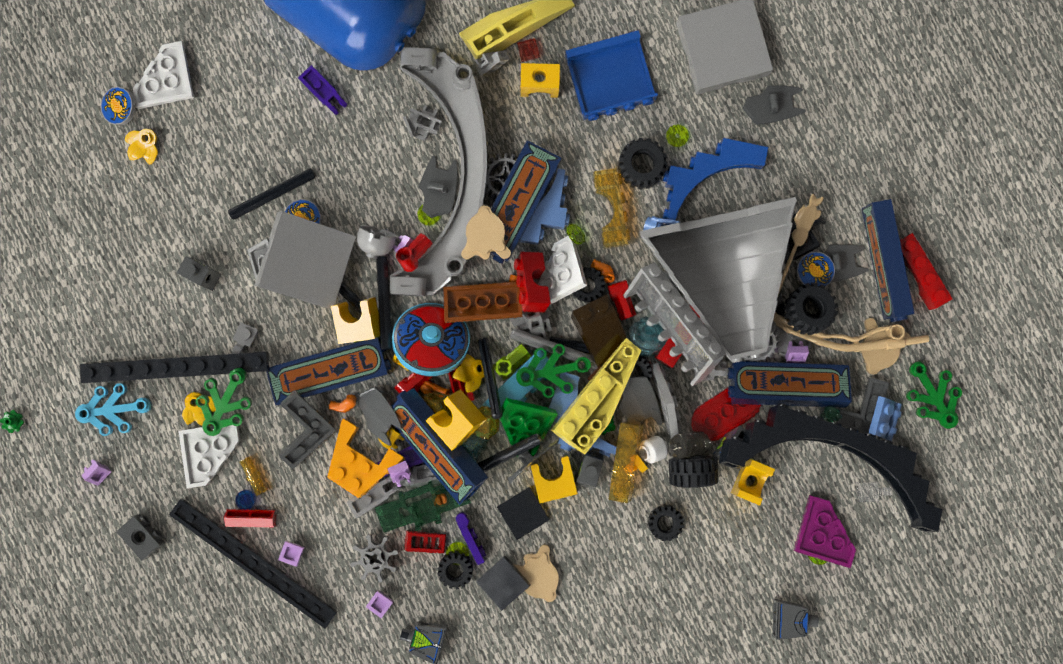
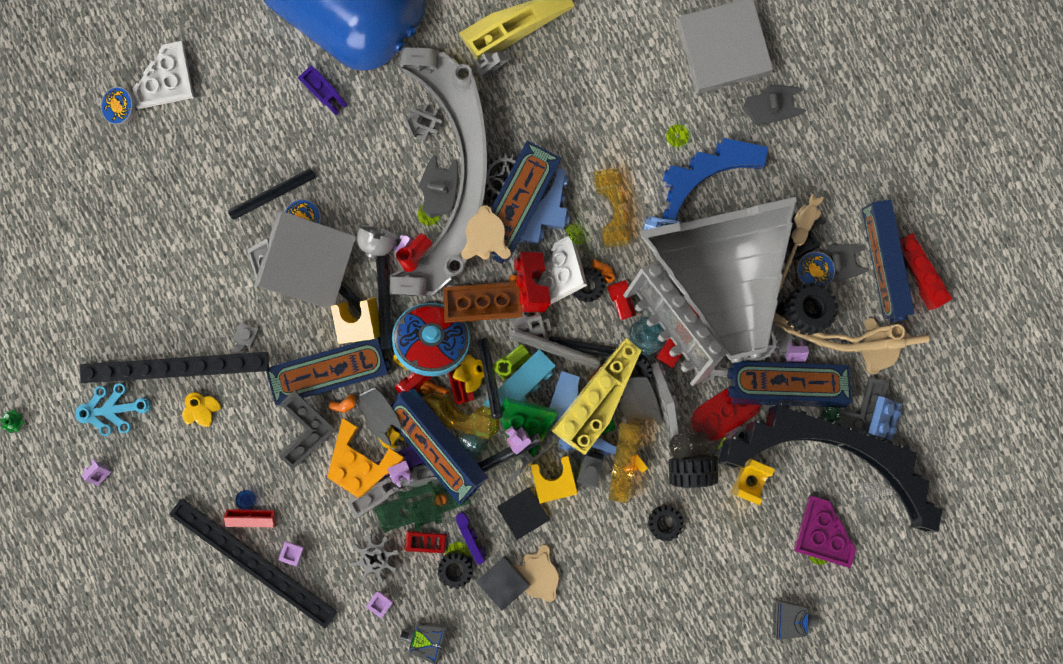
(130, 534): dark grey brick -> none
(140, 147): yellow plate -> none
(198, 273): dark grey torso -> none
(206, 454): white plate -> none
(222, 404): green plant -> none
(253, 476): clear yellow pin -> none
(461, 425): yellow piece -> none
(518, 439): none -> lavender tile
(528, 50): clear red tile -> none
(531, 85): yellow piece -> none
(549, 372): green plant -> none
(599, 328): dark brown slope -> none
(610, 76): blue panel -> none
(642, 179): black tyre -> none
(653, 449): white head -> none
(935, 397): green plant -> none

